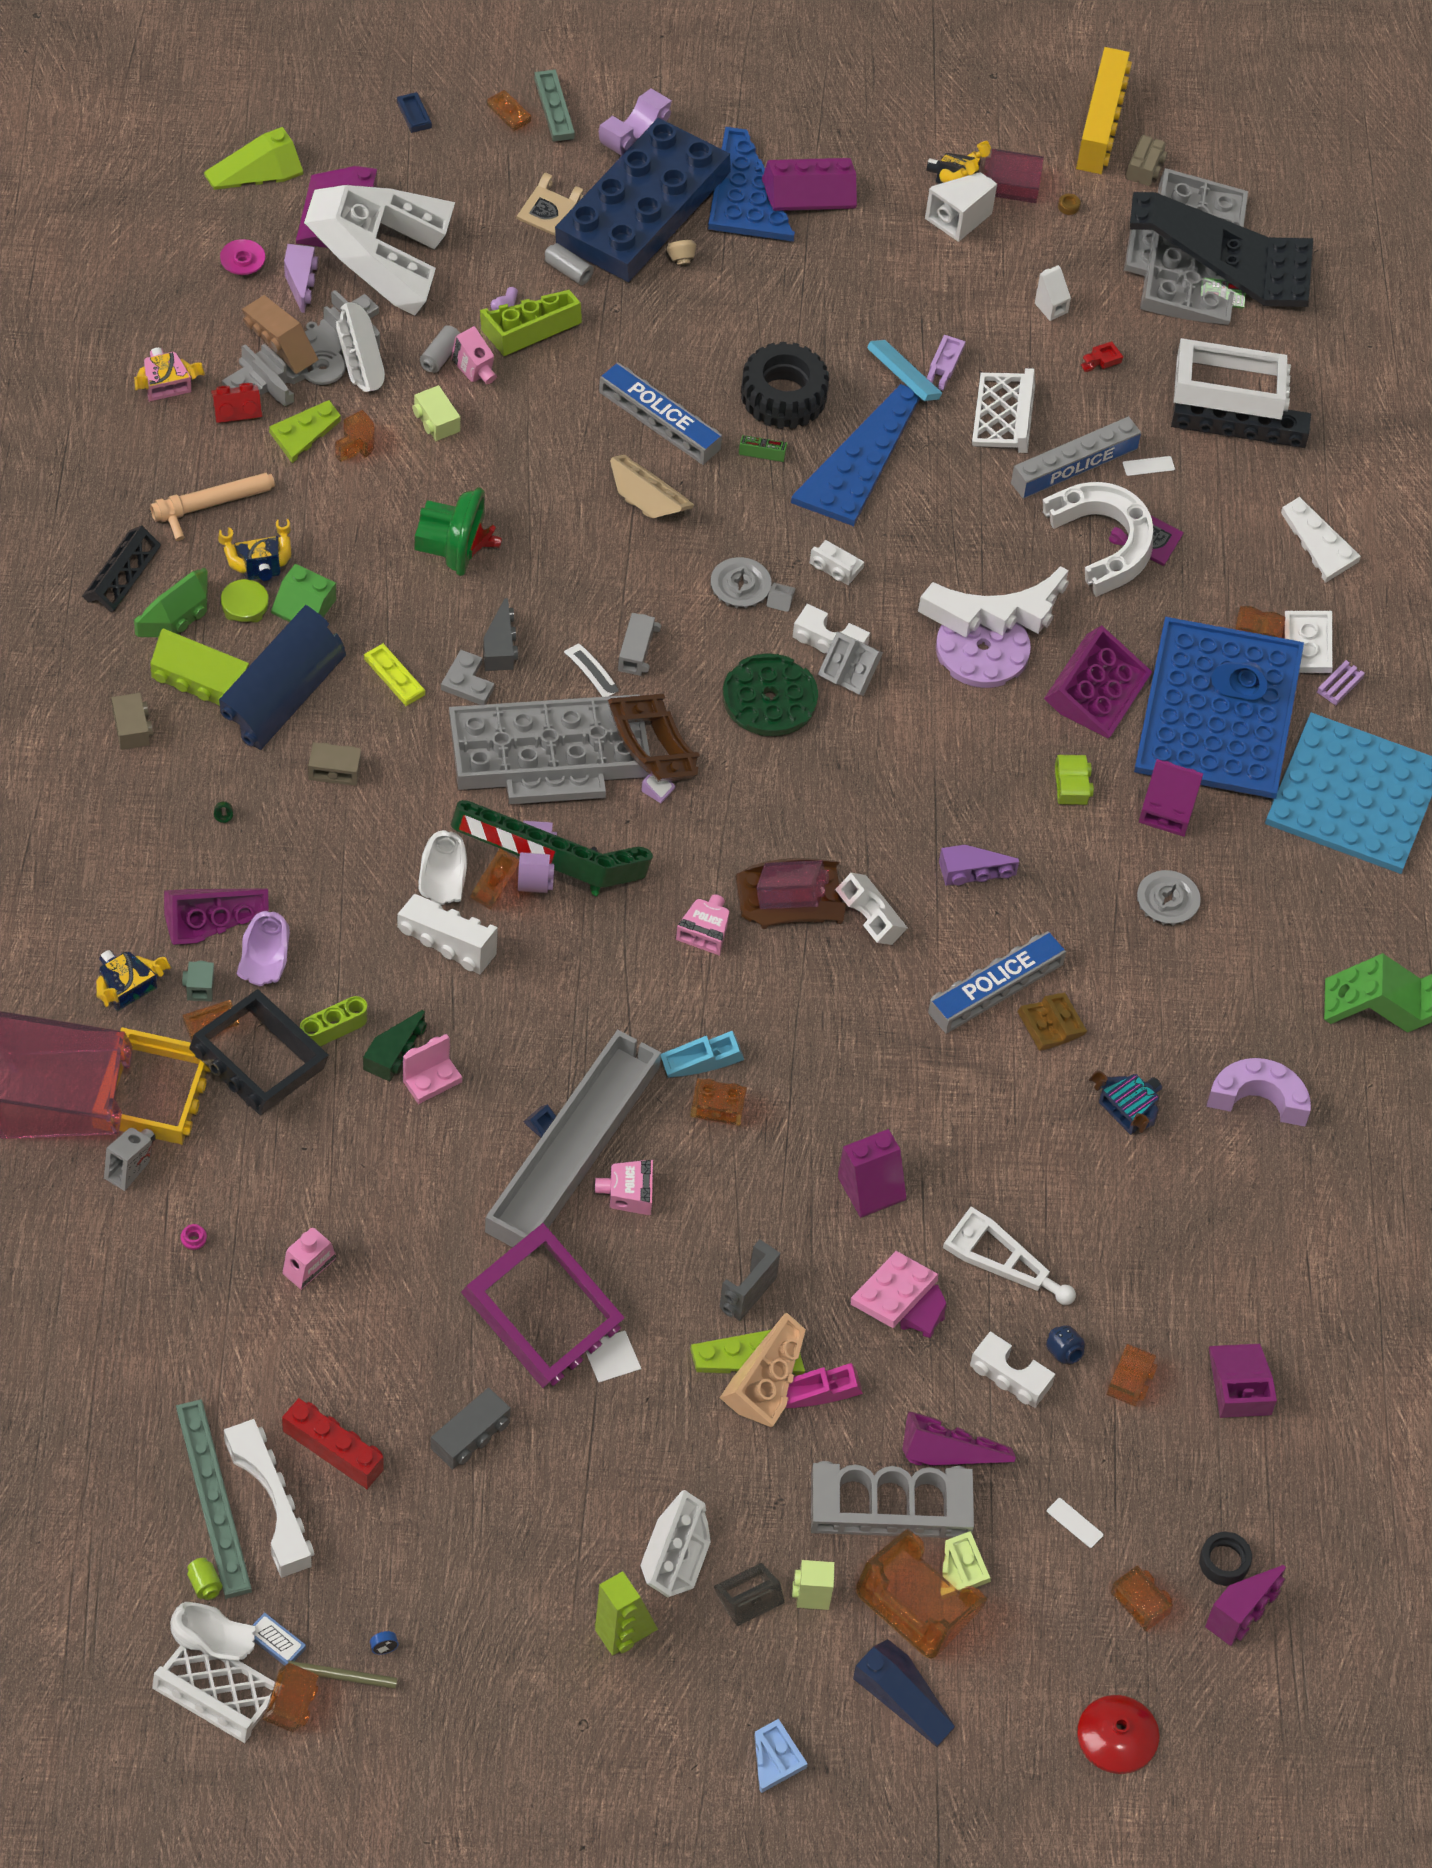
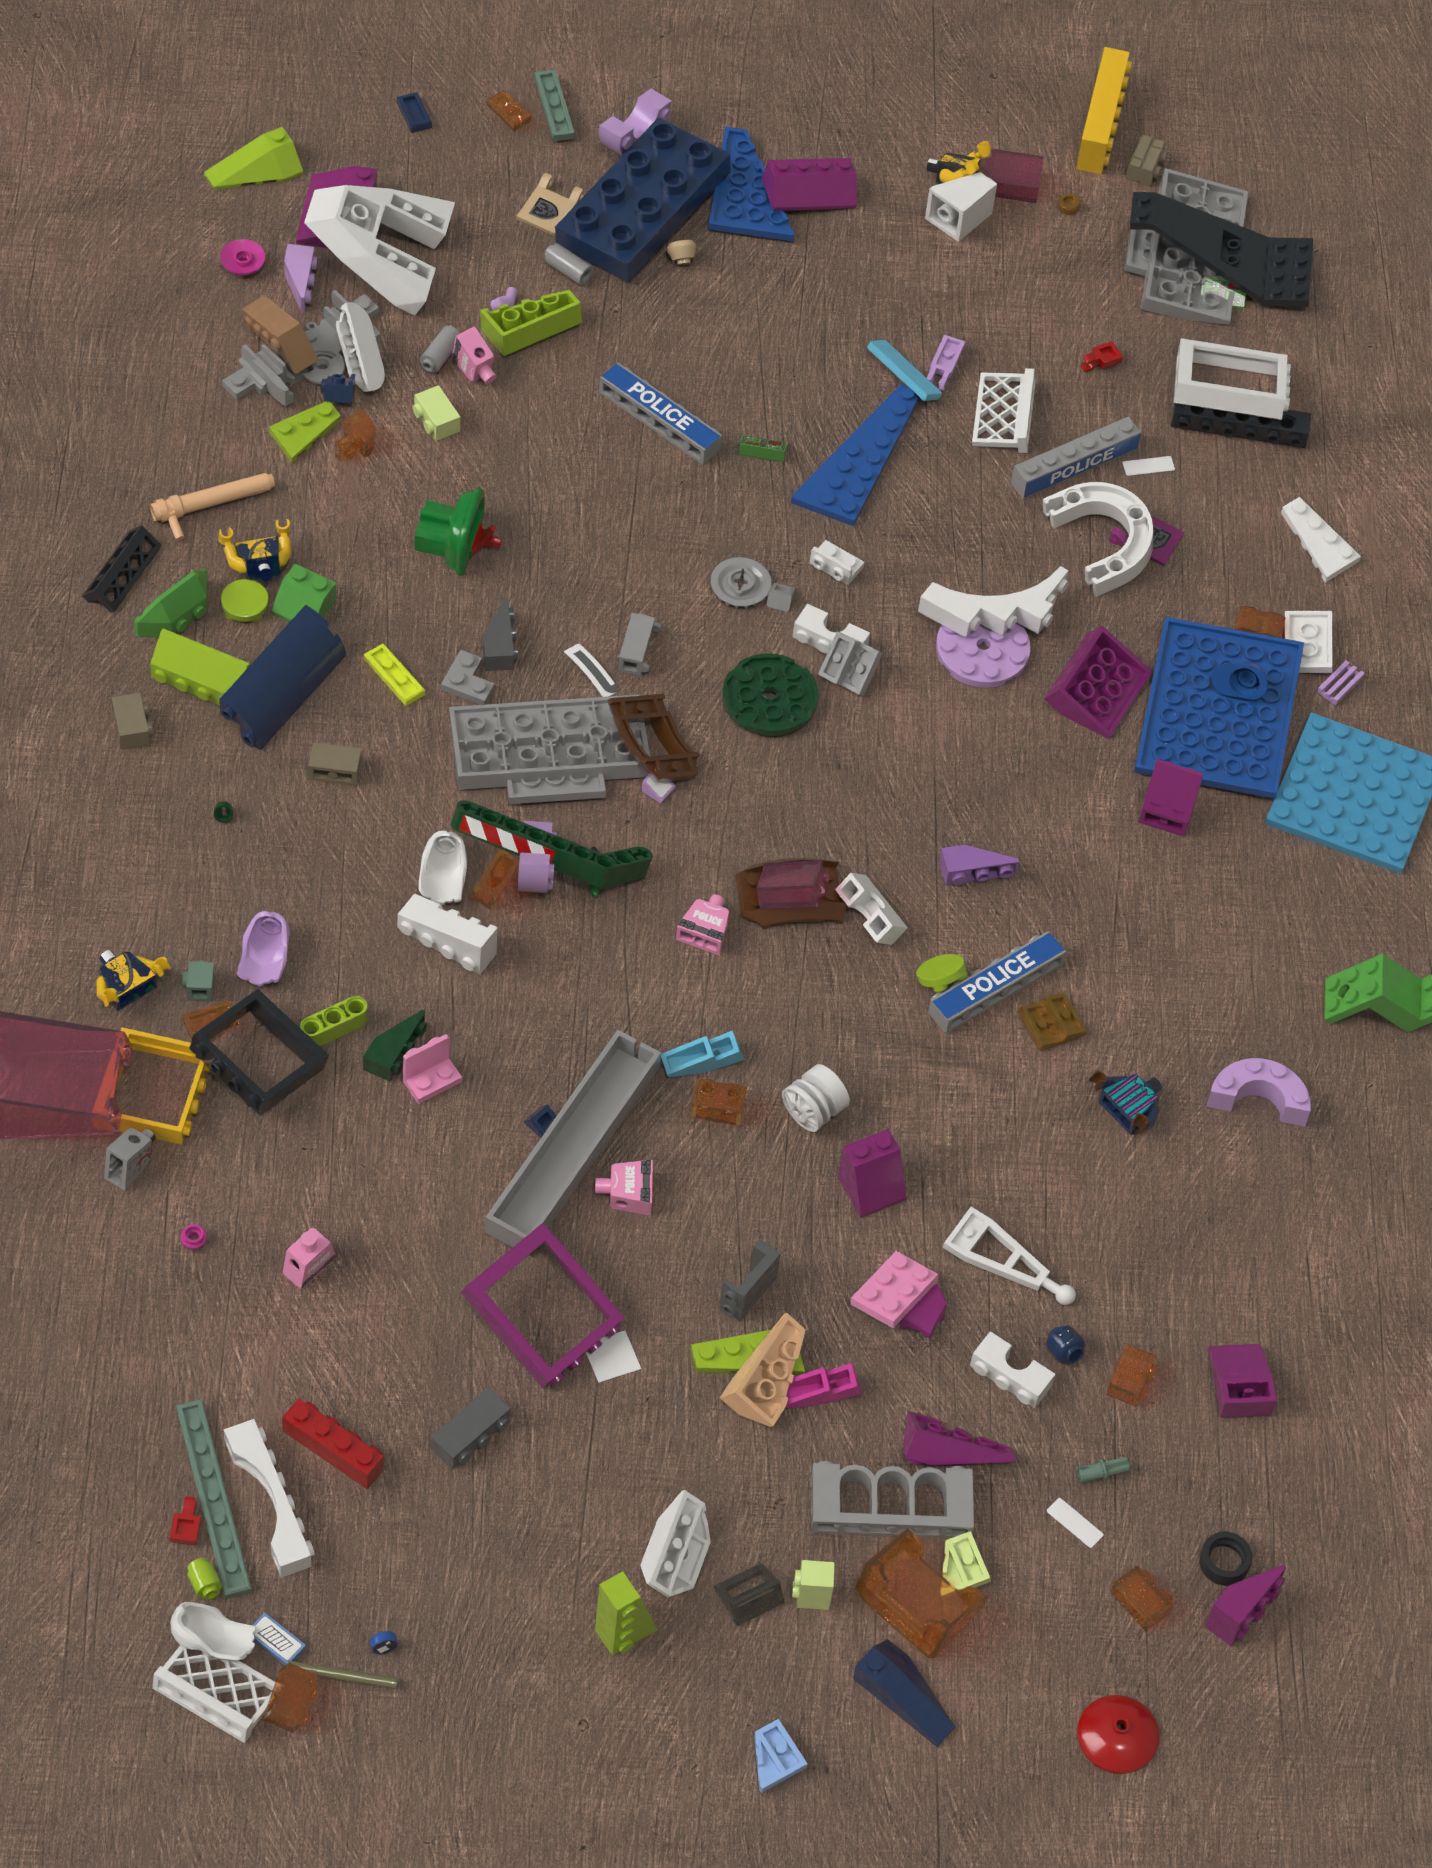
(166, 375): torso -> none
(186, 1525): none -> red plate
(205, 912): magenta wedge -> none
(236, 403): red bracket -> none
(339, 388): none -> dark blue brick
(646, 489): tan wedge -> none
(786, 363): black tyre -> none
(815, 1097): none -> white wheel
(941, 971): none -> lime tile
(1052, 293): white slope -> none
(1072, 779): lime brick -> none
(1102, 1469): none -> sand green axle
(1159, 886): light grey gear -> none

